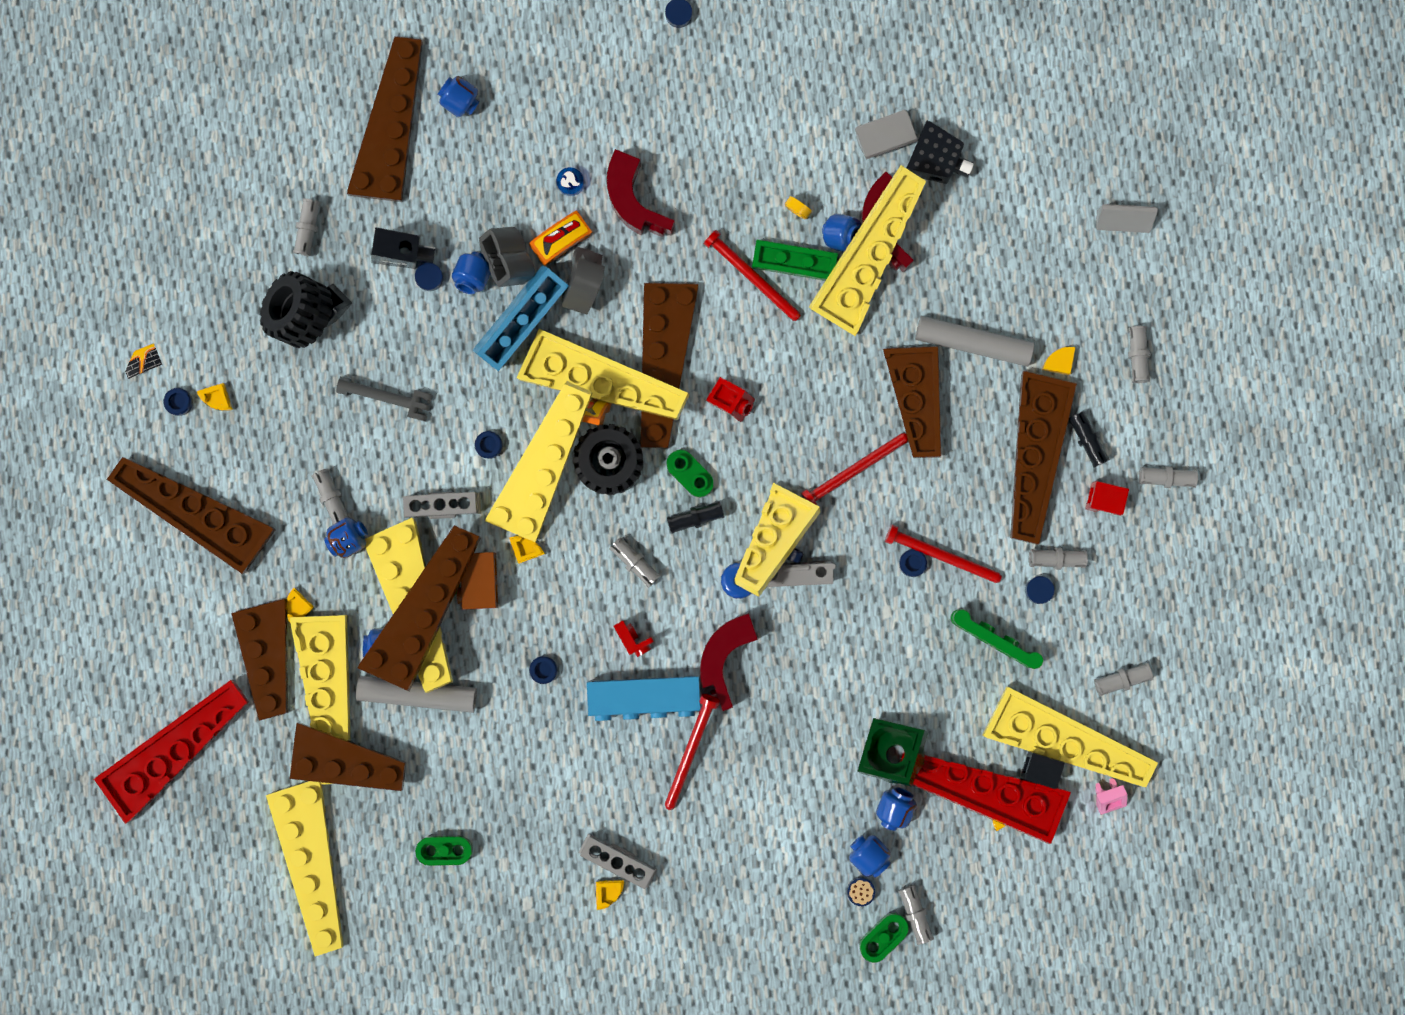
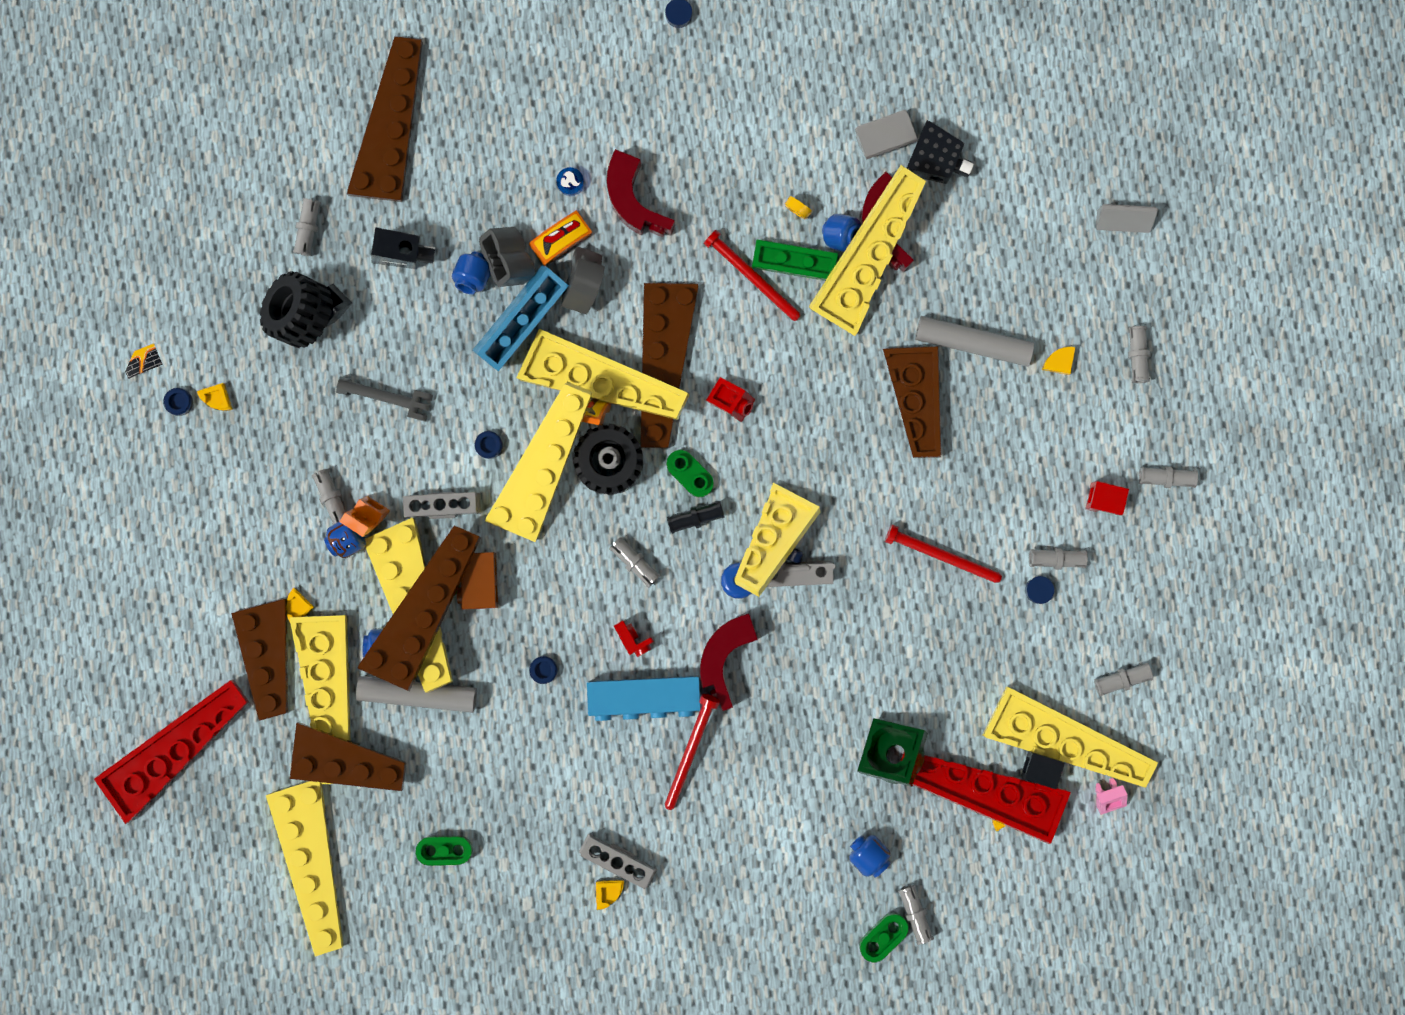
(213, 525): reddish brown wing -> none
(365, 516): none -> orange slope
(428, 277): dark blue tile -> none
(458, 96): blue head -> none
(525, 549): yellow tile -> none
(855, 469): red bar -> none
(860, 891): tile -> none
(896, 808): blue head -> none
(912, 563): dark blue tile -> none
(1004, 645): green plate -> none
(1040, 436): reddish brown wing -> none
(1088, 439): black pin -> none

